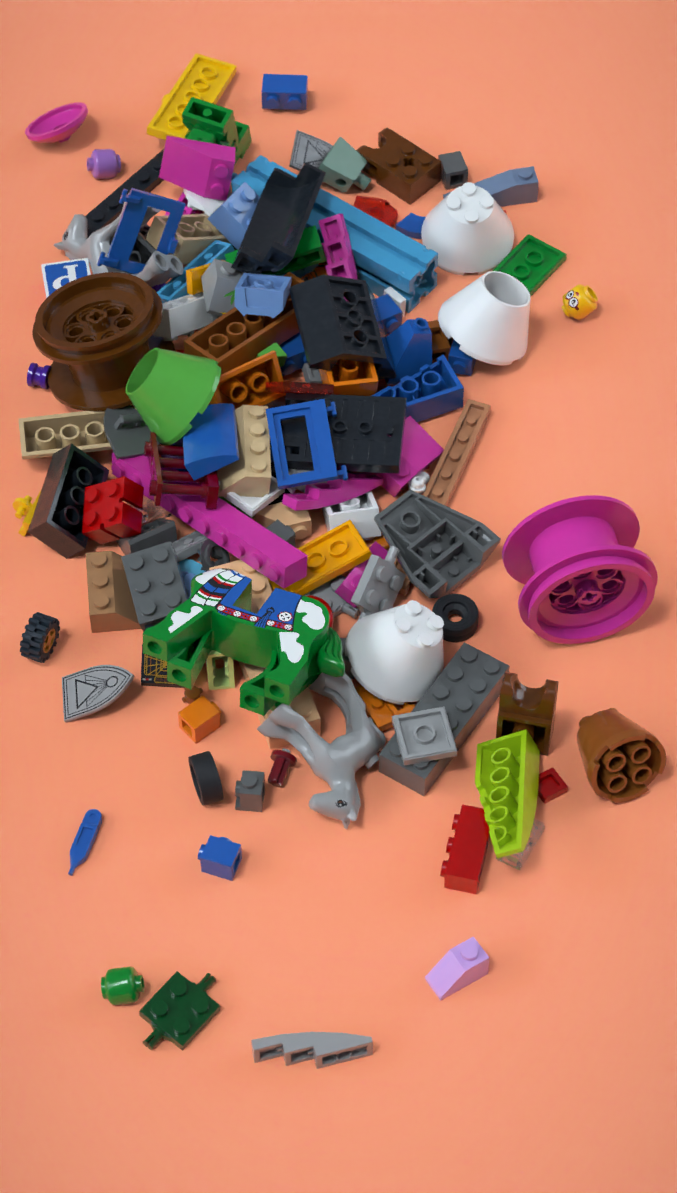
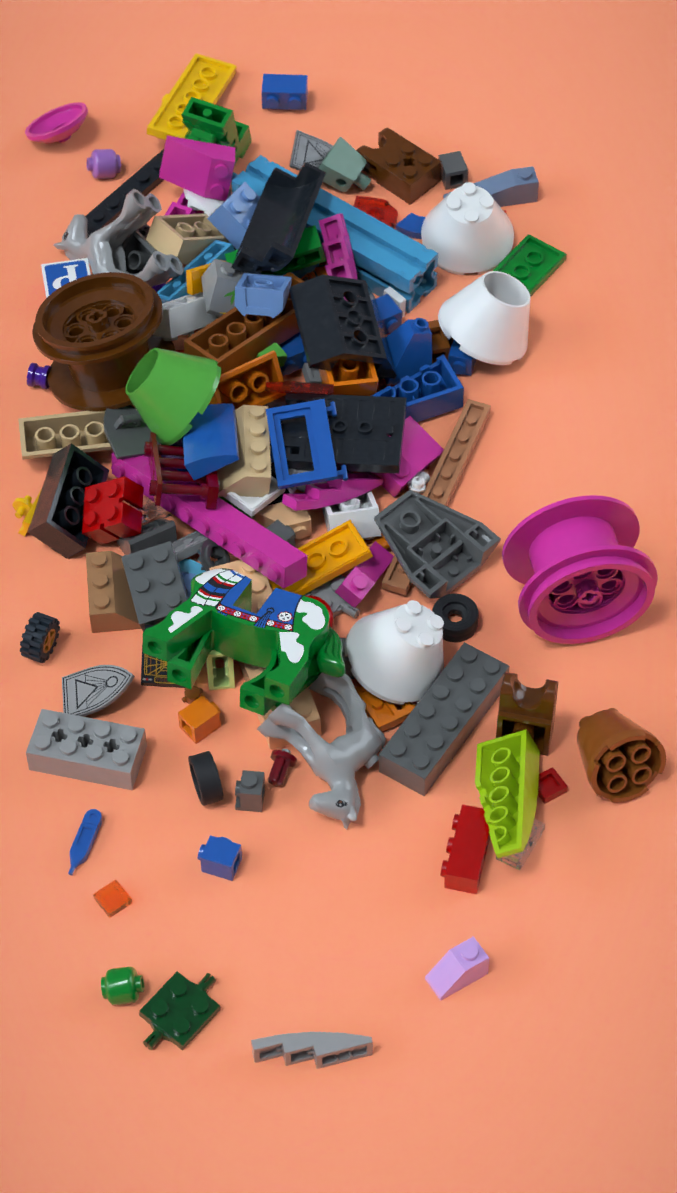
(86, 749): none -> light grey brick
(112, 898): none -> clear orange tile
(129, 226): blue piece -> none
(378, 584): light grey plate -> none
(424, 736): light grey tile -> none
(579, 301): yellow head -> none

